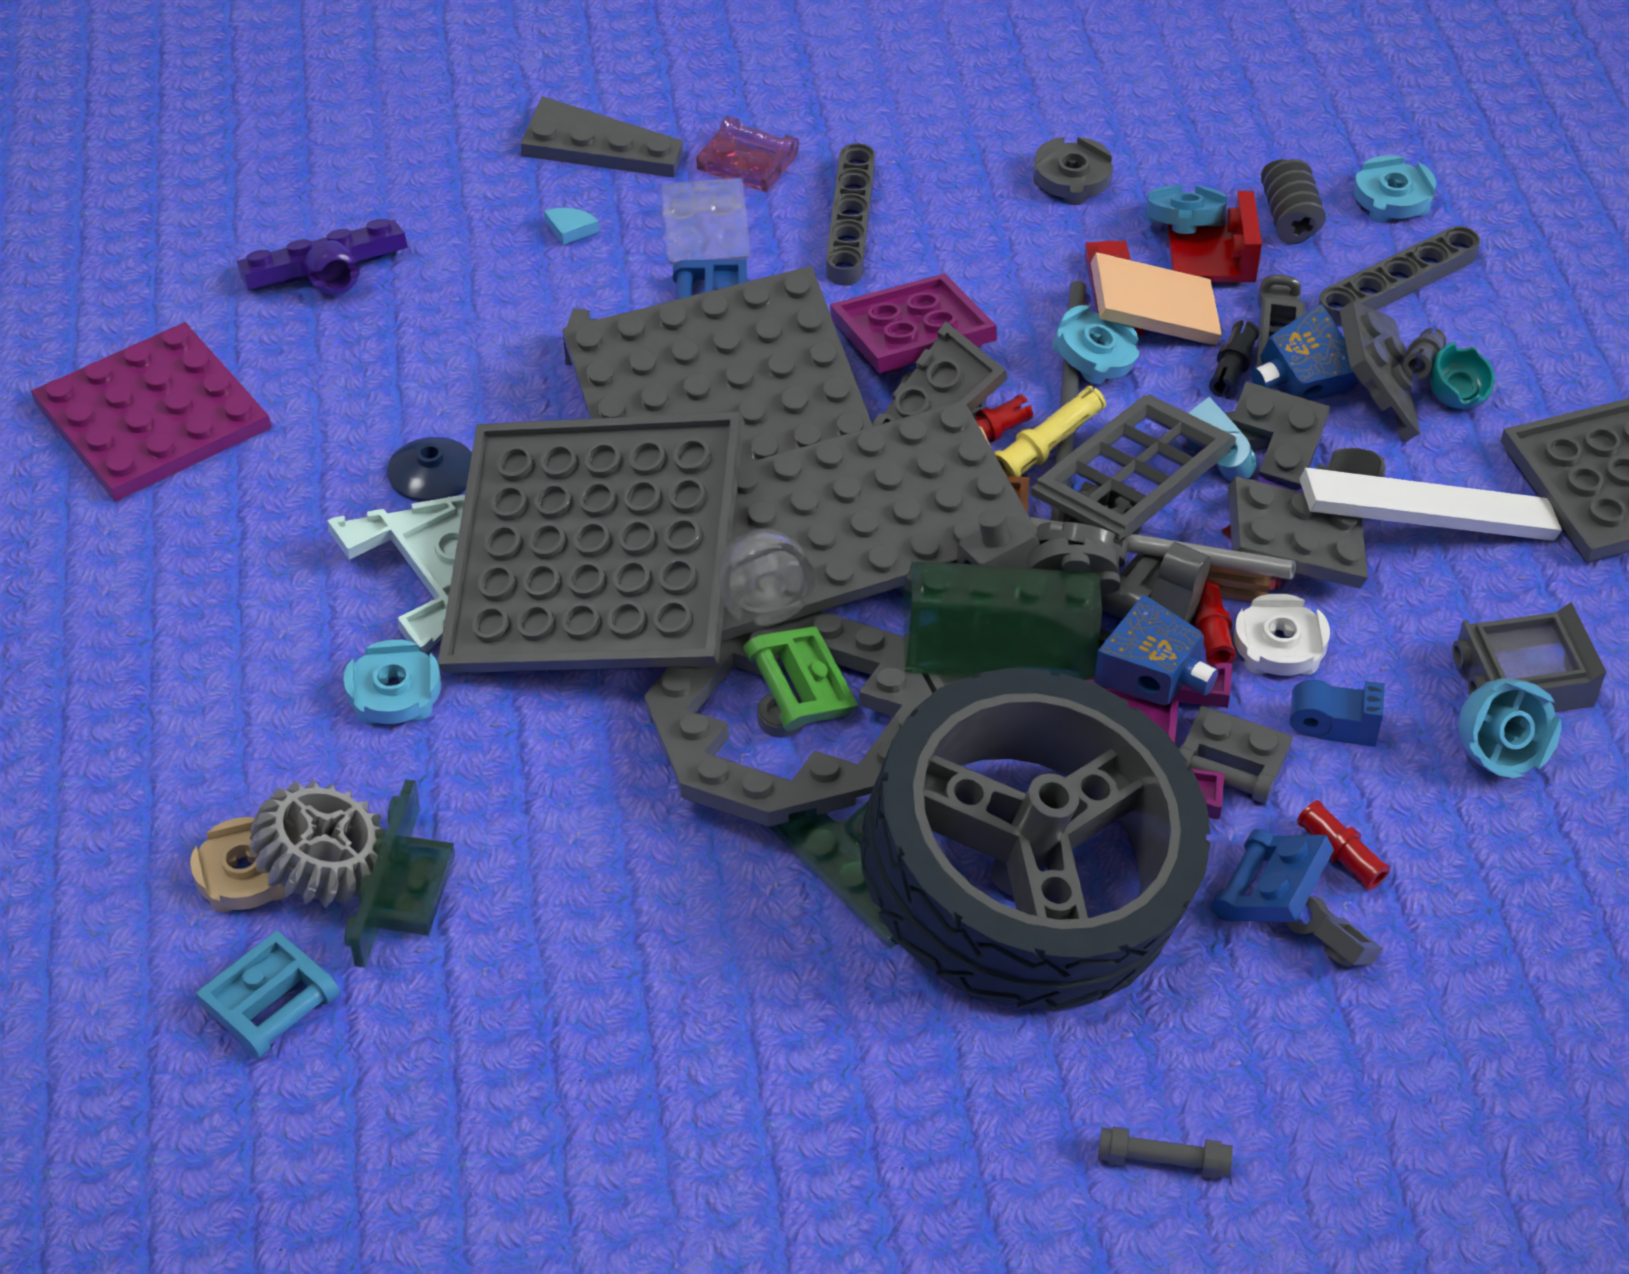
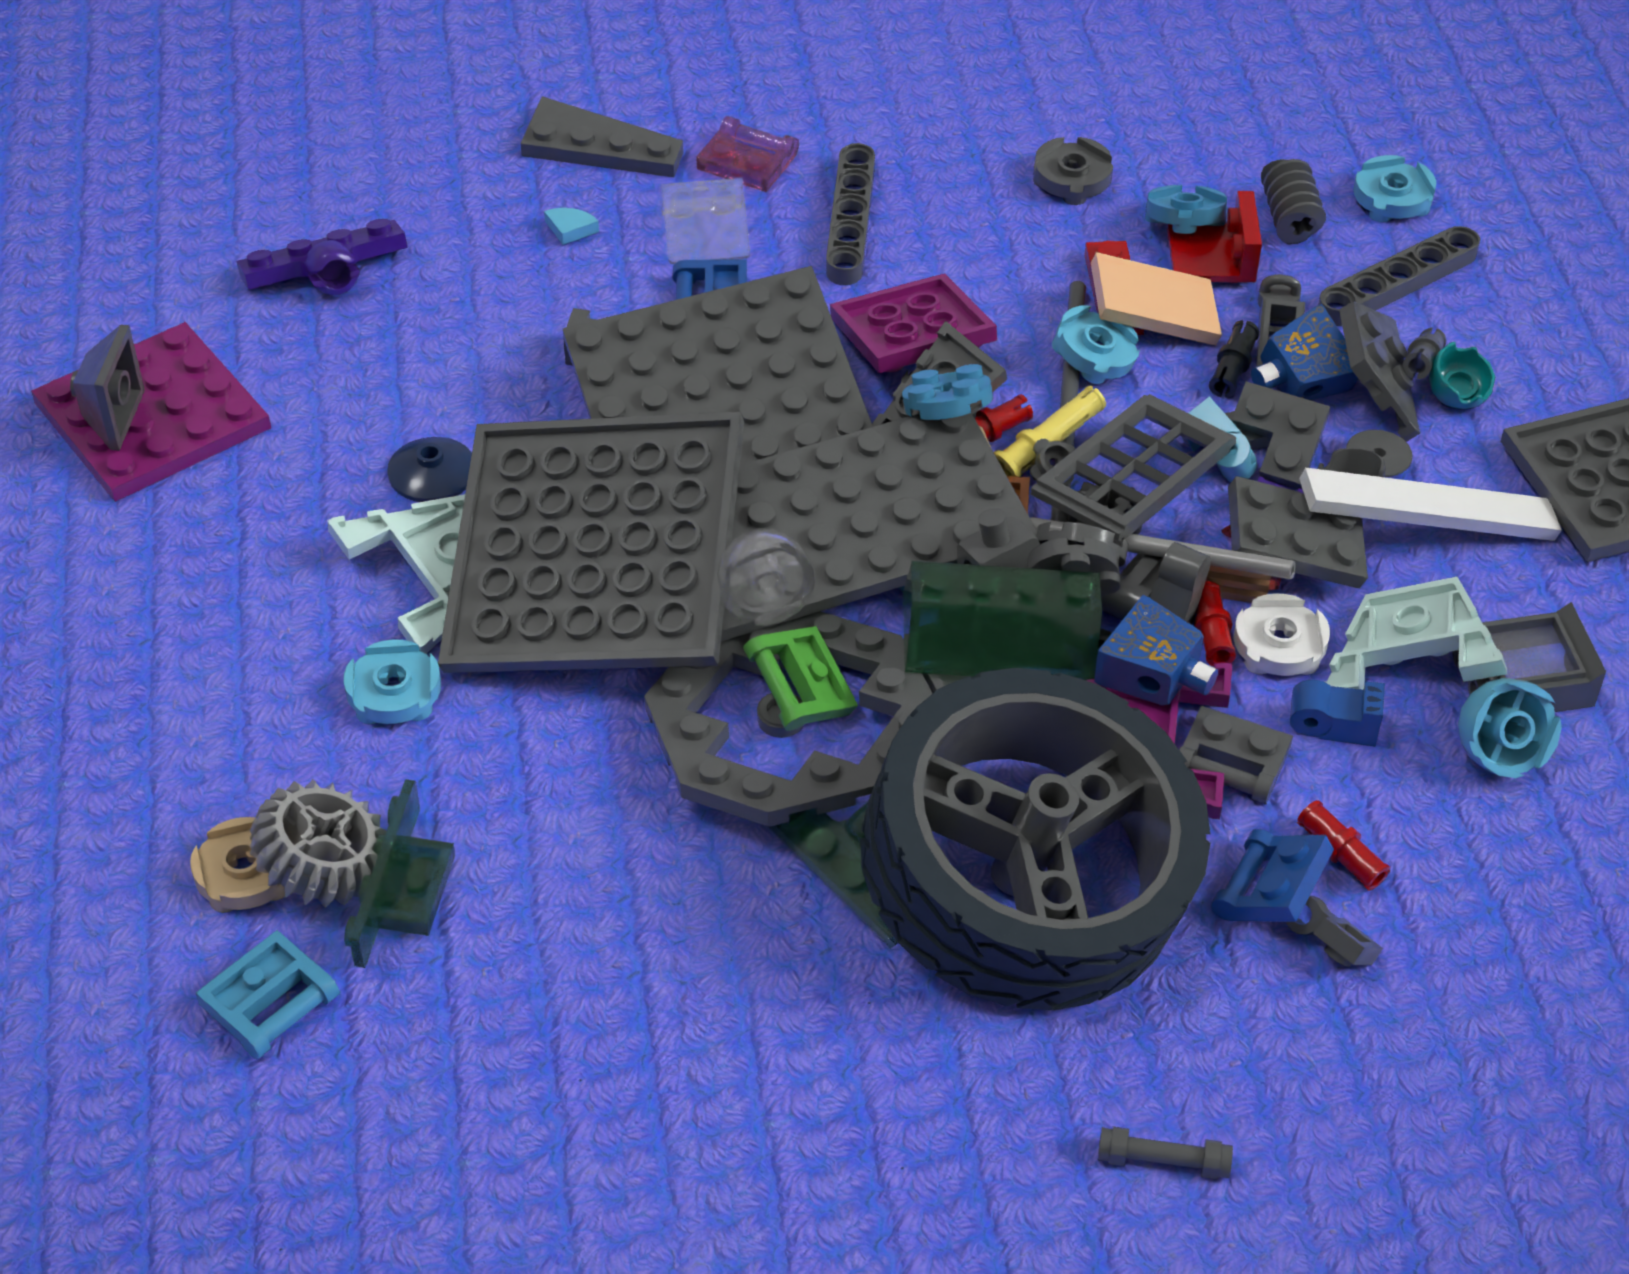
(109, 386): none -> dark grey slope
(948, 393): none -> dark azure plate
(1049, 450): none -> dark grey plate
(1388, 445): none -> dark grey piece
(1415, 624): none -> light aqua wing

